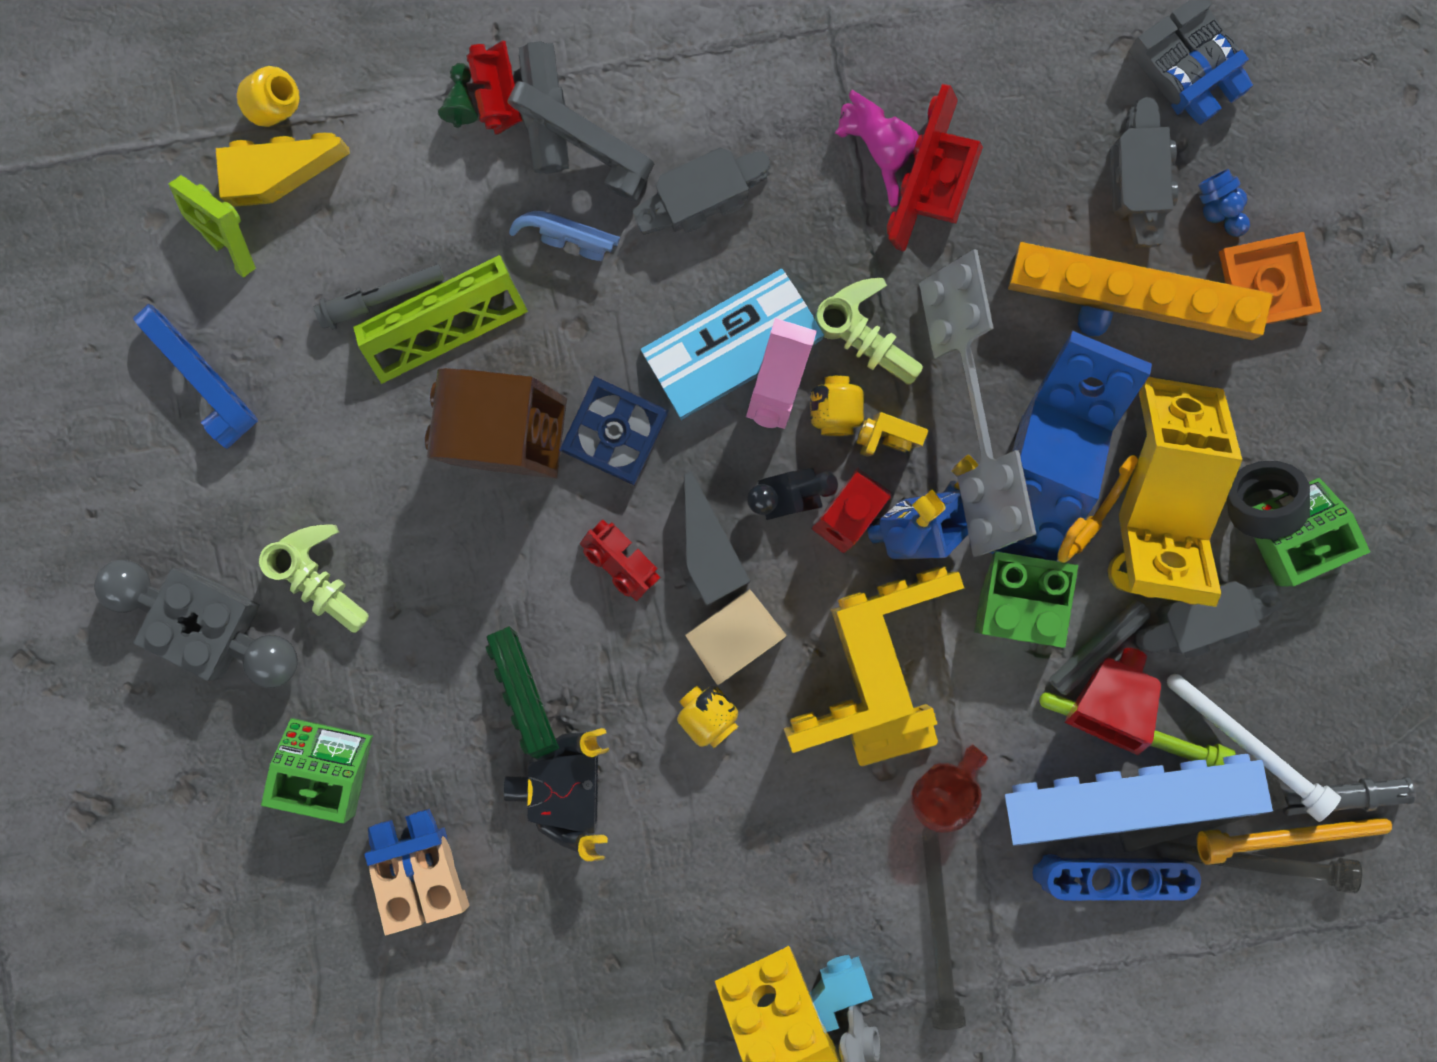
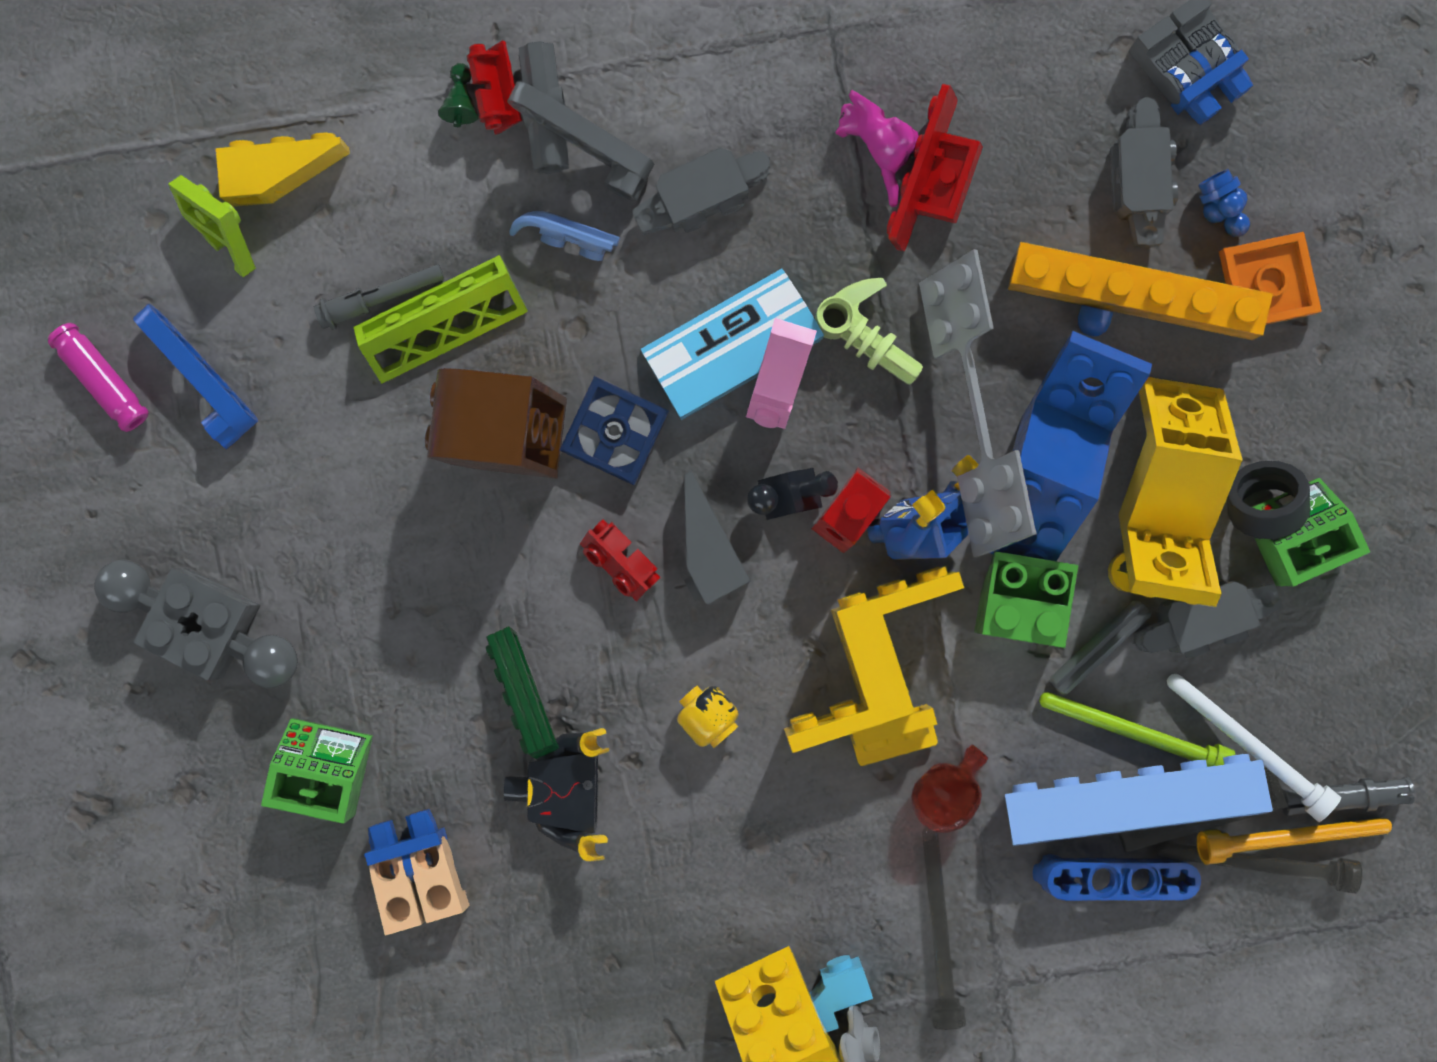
(98, 376): none -> dark pink axle
(268, 96): yellow head -> none
(305, 578): yellowish green piece -> none
(735, 636): tan piece -> none
(837, 406): yellow head -> none
(897, 433): yellow bracket -> none
(1084, 530): light orange piece -> none
(1119, 703): red torso -> none

